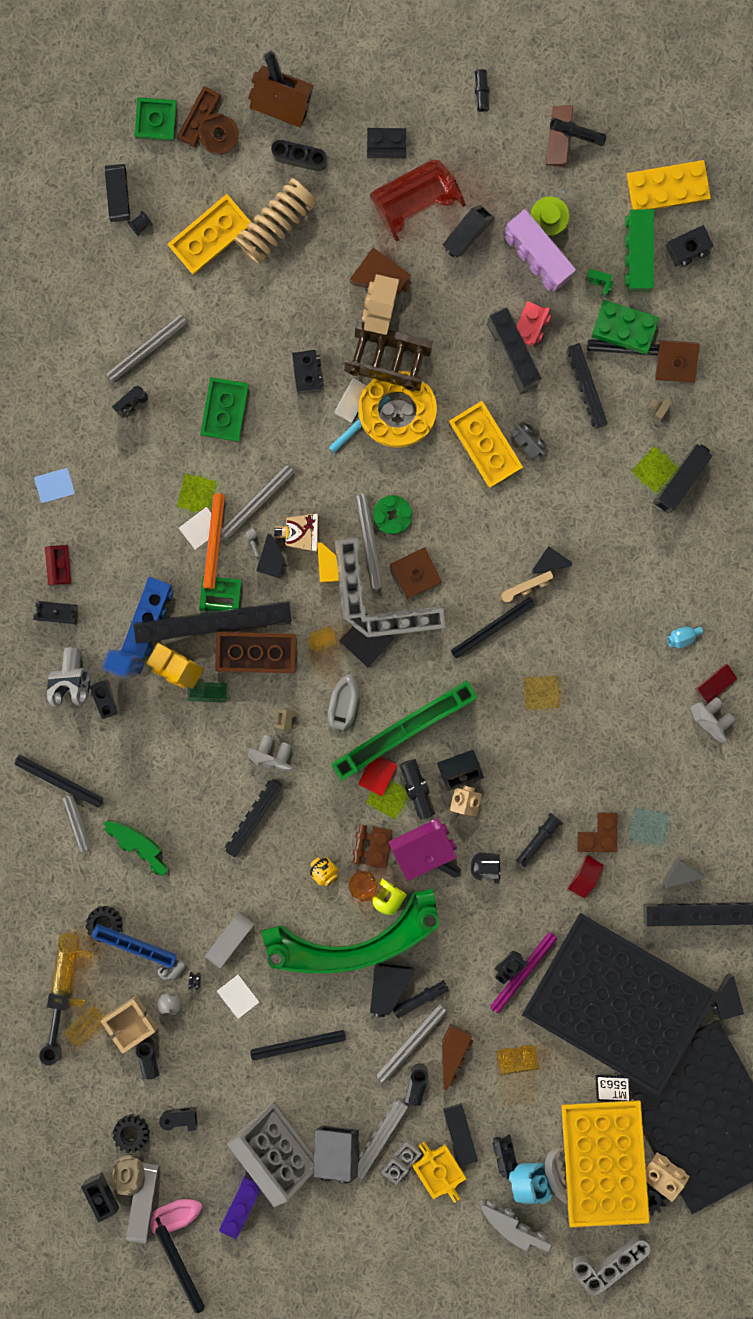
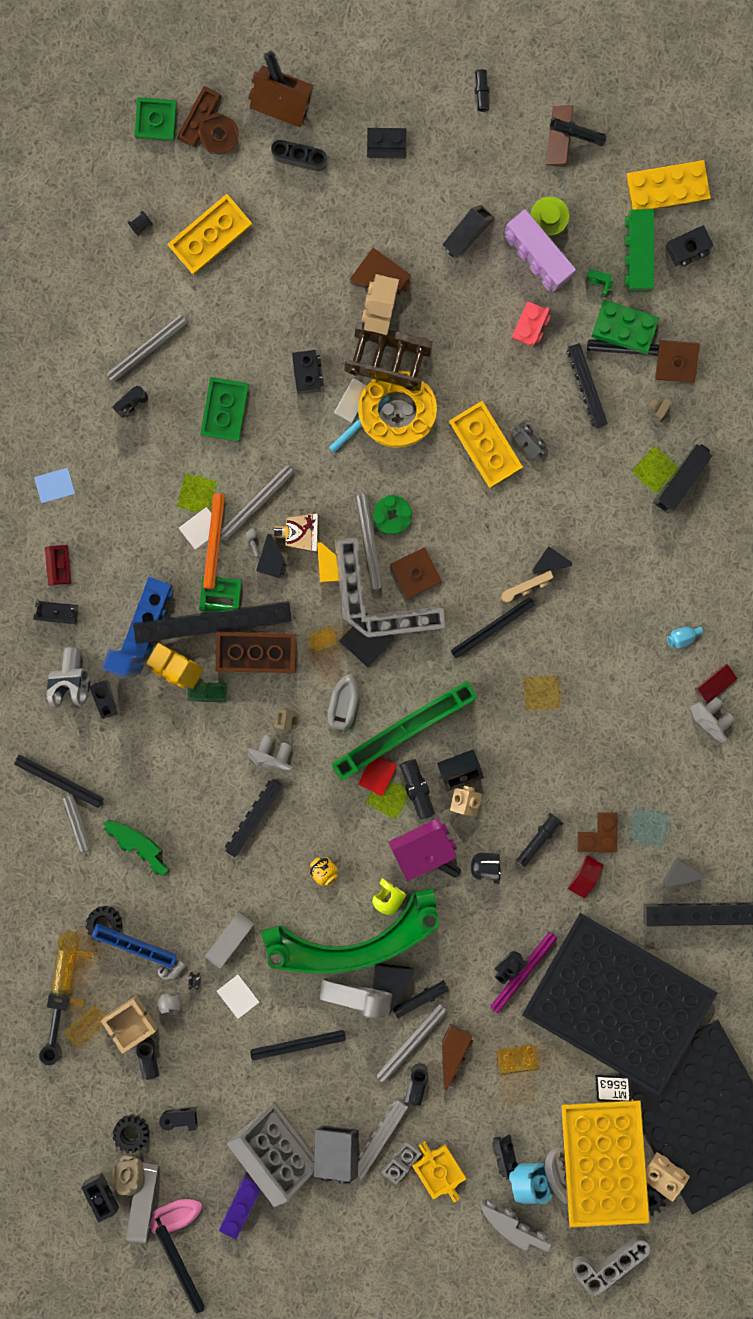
(117, 192): black beam -> none
(293, 188): tan piece -> none
(363, 886): clear orange hair -> none
(371, 1001): none -> light grey beam
(378, 846): reddish brown plate -> none
(413, 193): clear red windscreen -> none
(460, 1134): black tile -> none
(505, 330): black arch -> none
(727, 1001): black slope -> none

